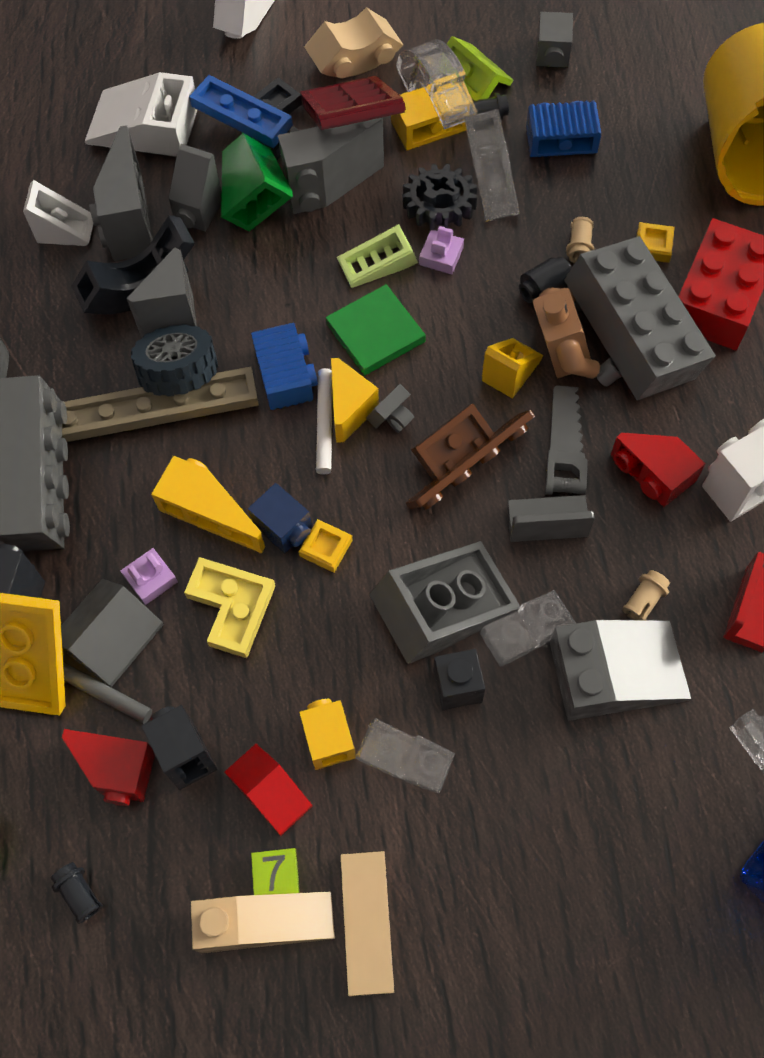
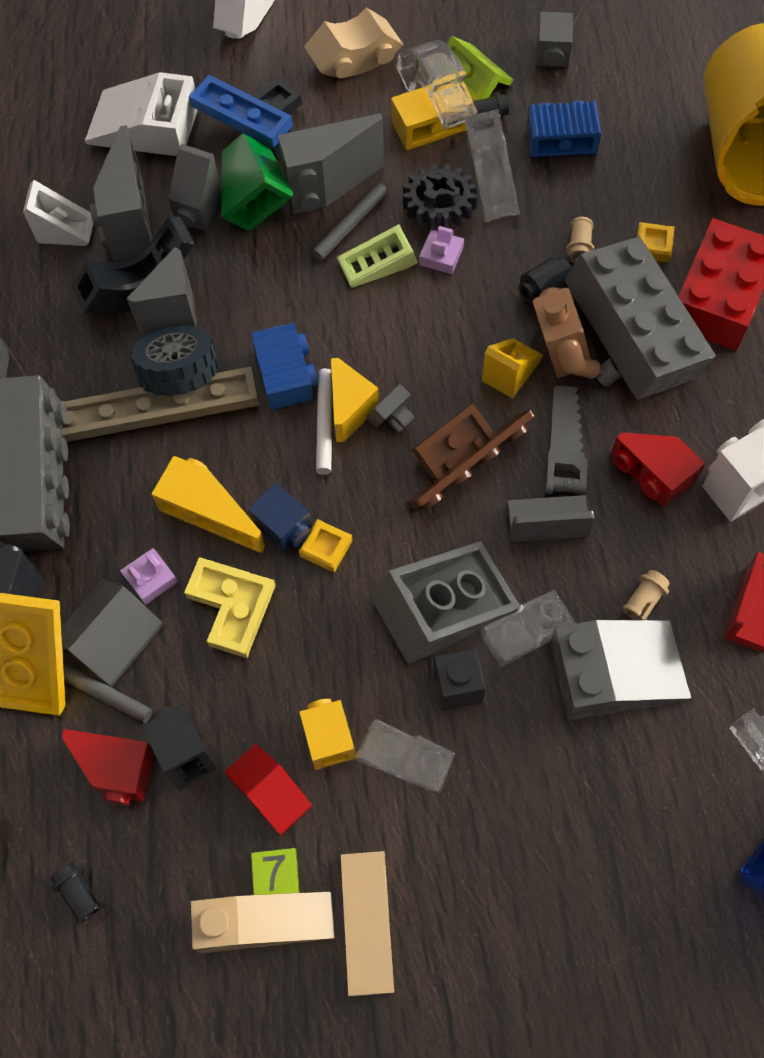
(349, 221): none -> dark grey bar
(351, 102): dark red piece -> none
(375, 329): green tile -> none

